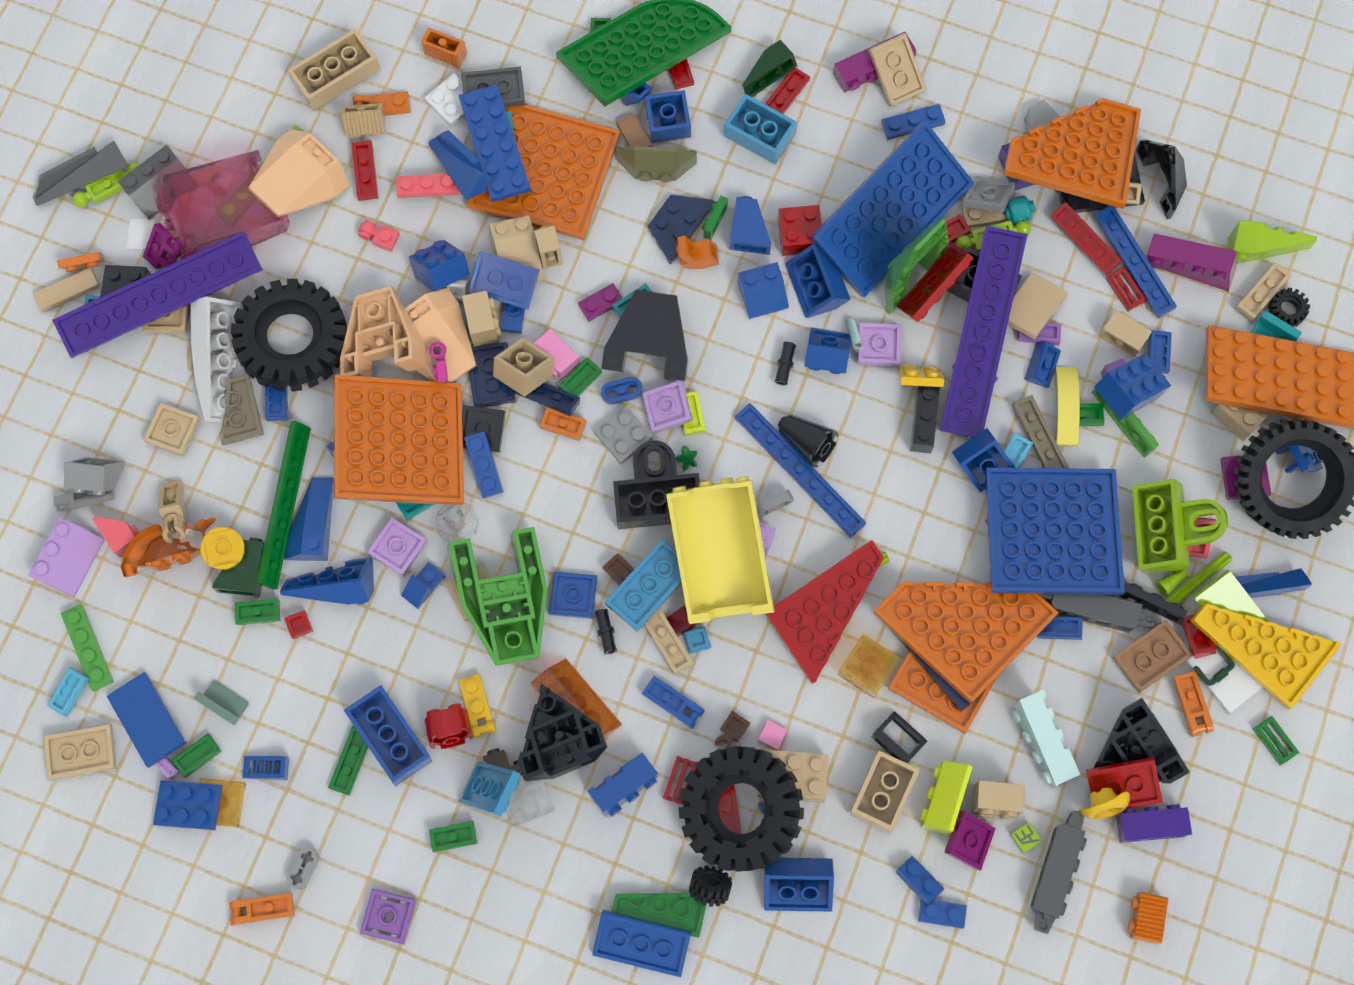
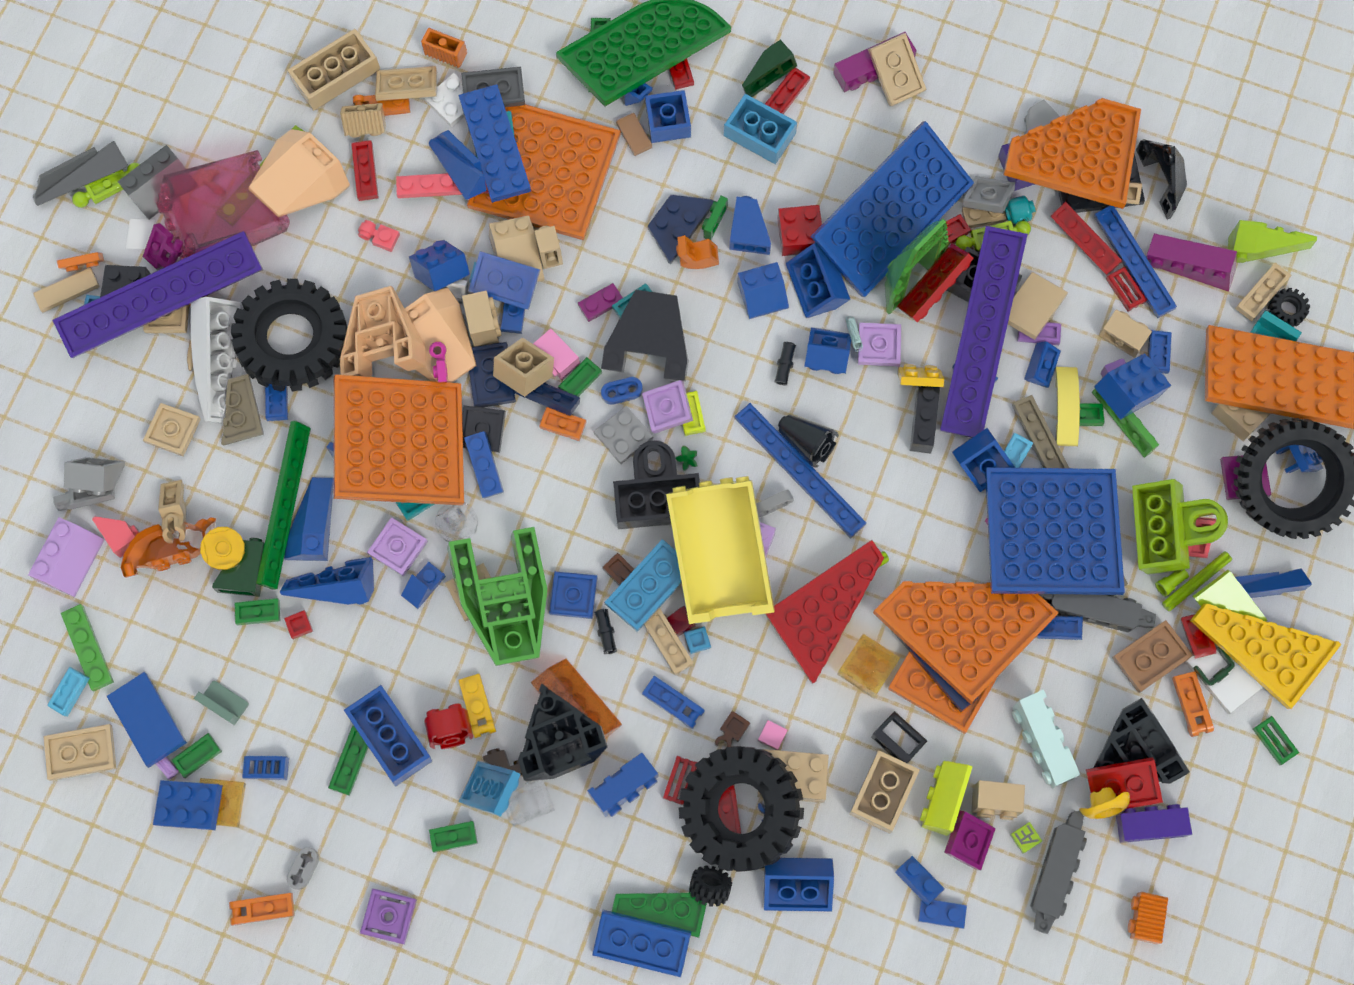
(406, 83): none -> tan tile
(656, 162): olive wedge -> none
(906, 122): blue plate -> none
(1155, 603): black plate -> none

